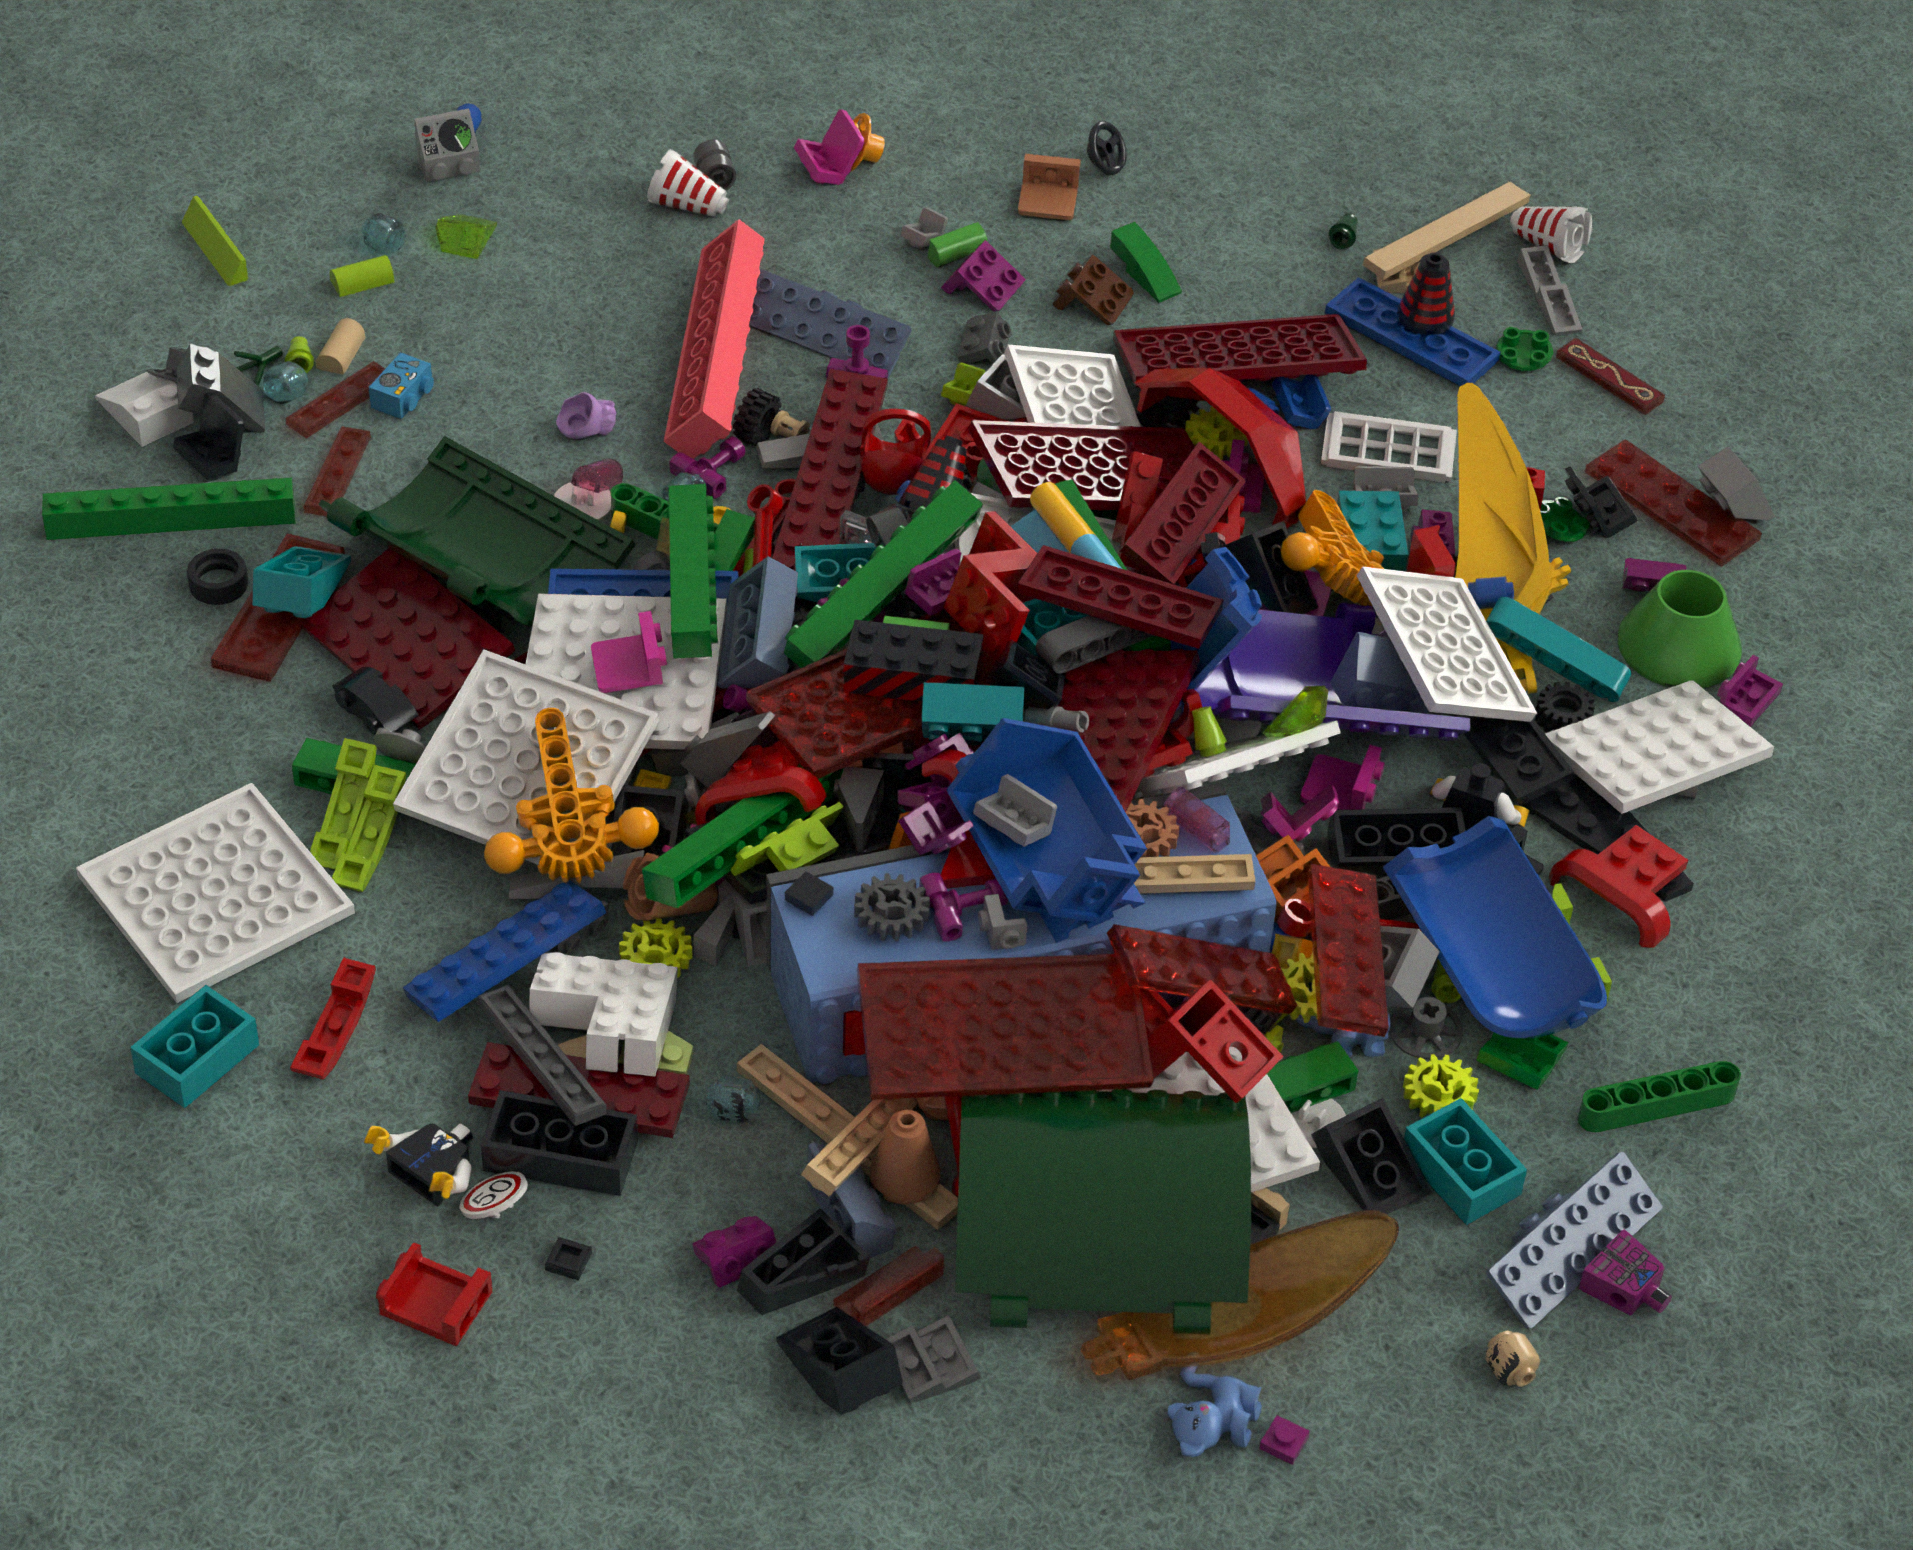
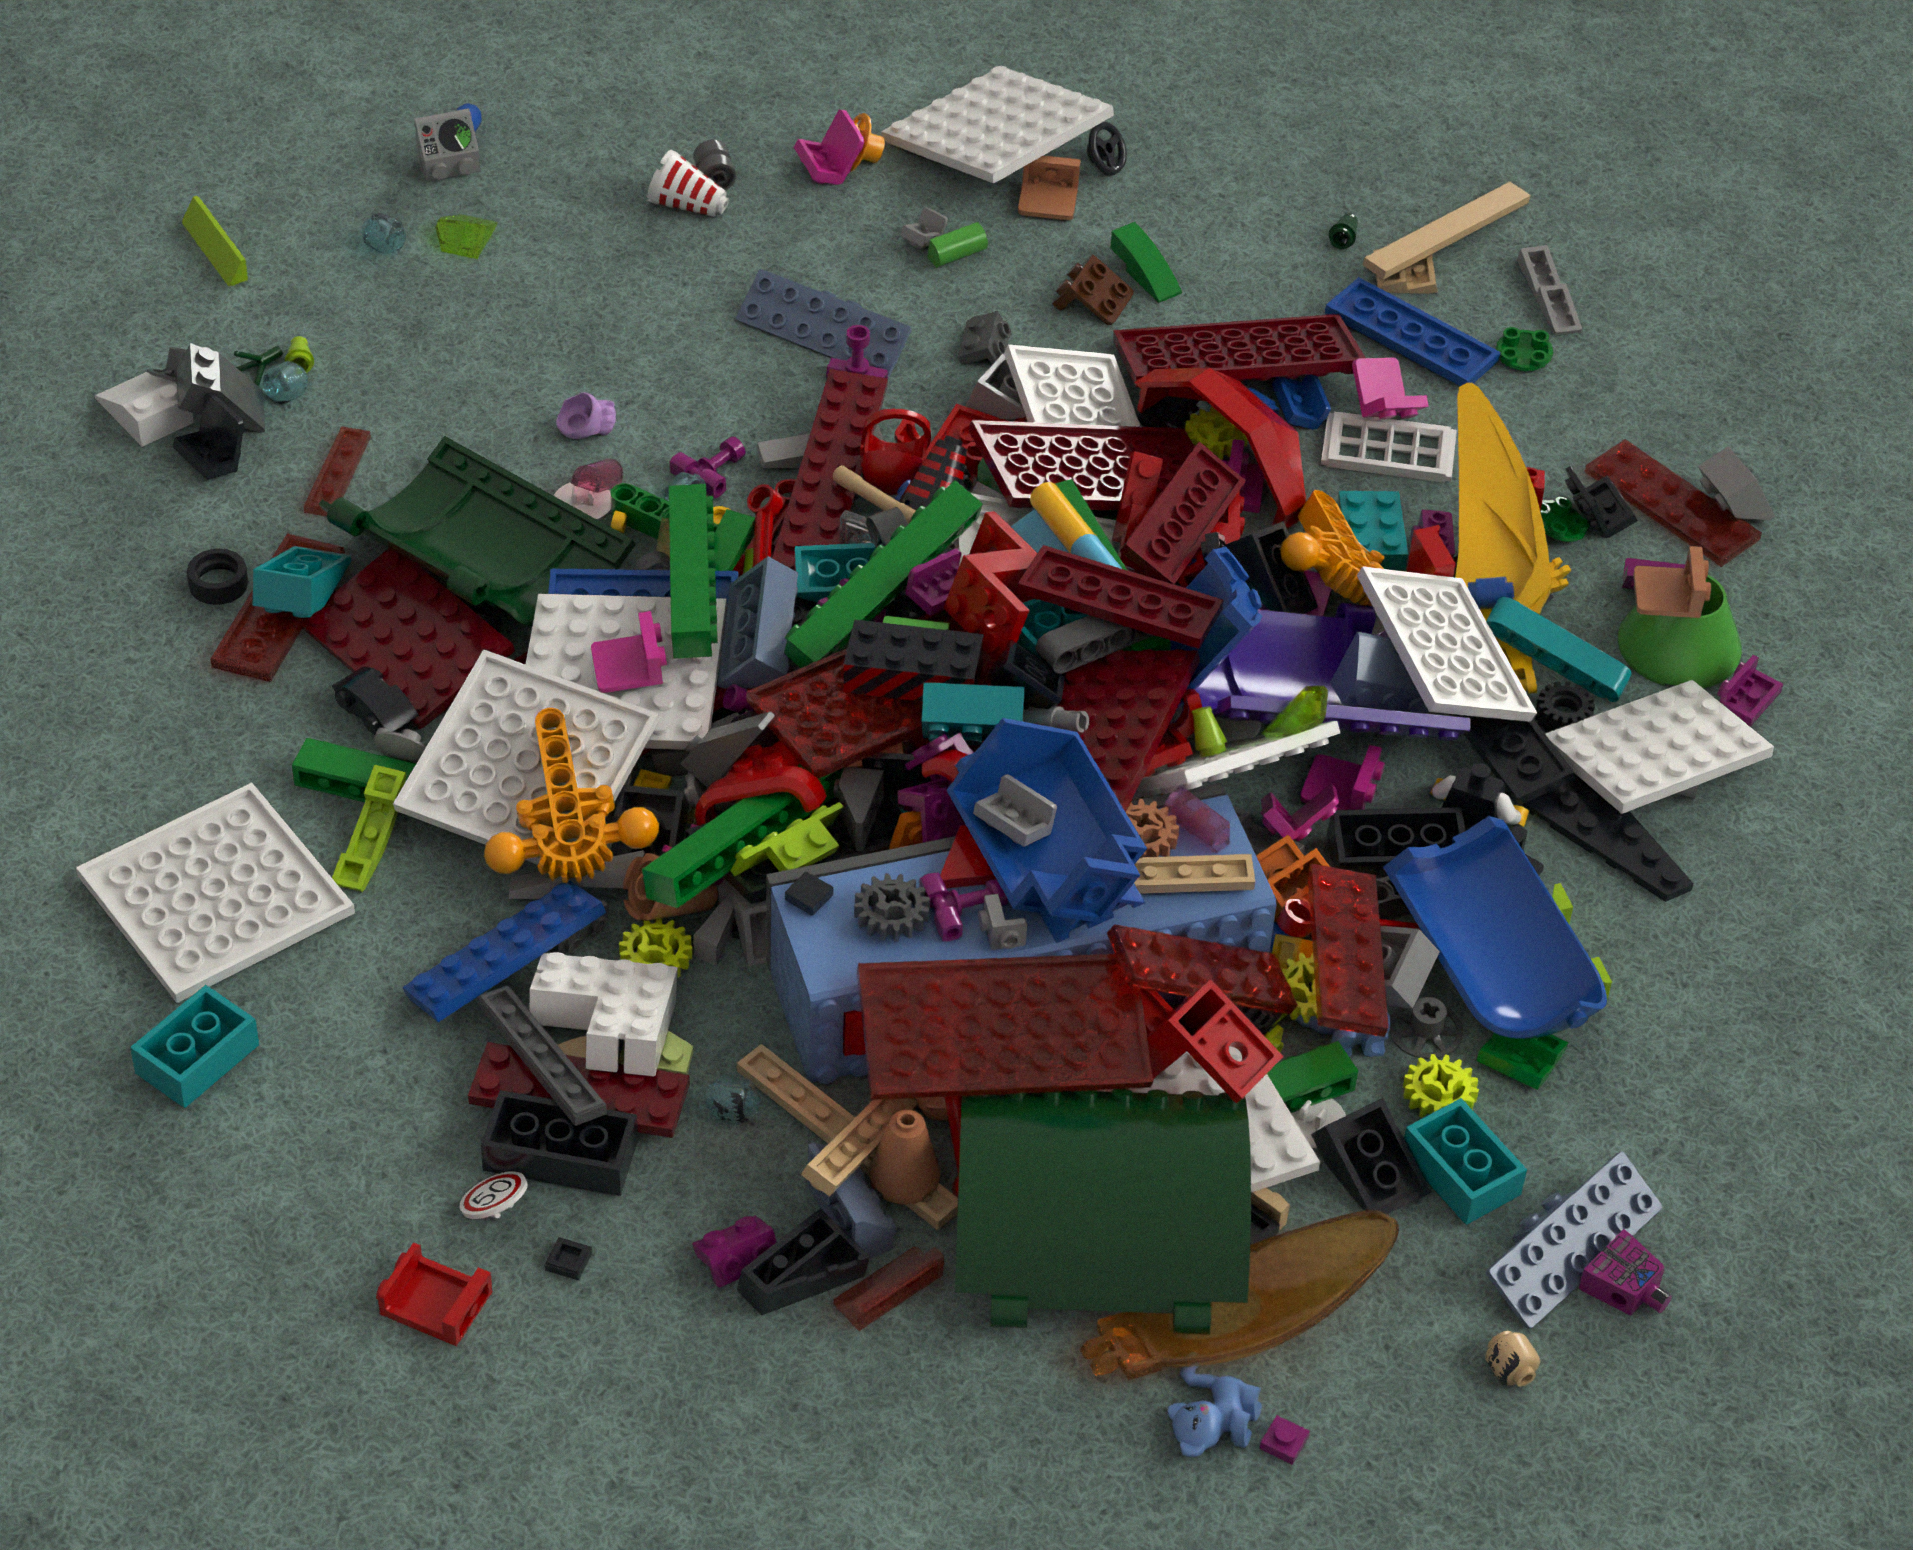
(168, 508): green brick -> none
(334, 402): clear red tile -> none
(338, 1020): red slope -> none
(341, 346): tan brick -> none
(346, 802): lime slope -> none
(362, 275): lime brick -> none
(401, 386): dark azure brick -> none
(426, 1159): torso -> none
(715, 341): coral brick -> none
(756, 416): black tyre -> none
(783, 420): tan bush -> none
(842, 1359): black slope -> none
(856, 484): none -> tan piece
(929, 832): magenta bracket -> none
(933, 1360): flat silver slope -> none
(963, 384): lime bracket -> none
(987, 276): magenta bracket -> none
(997, 124): none -> white plate
(1382, 390): none -> dark pink bracket
(1387, 479): light grey bracket -> none
(1429, 297): black cone -> none
(1443, 986): lime cone -> none
(1558, 227): white cone -> none
(1610, 376): tile -> none
(1628, 878): red piece -> none
(1659, 1096): green beam -> none
(1673, 590): none -> nougat bracket

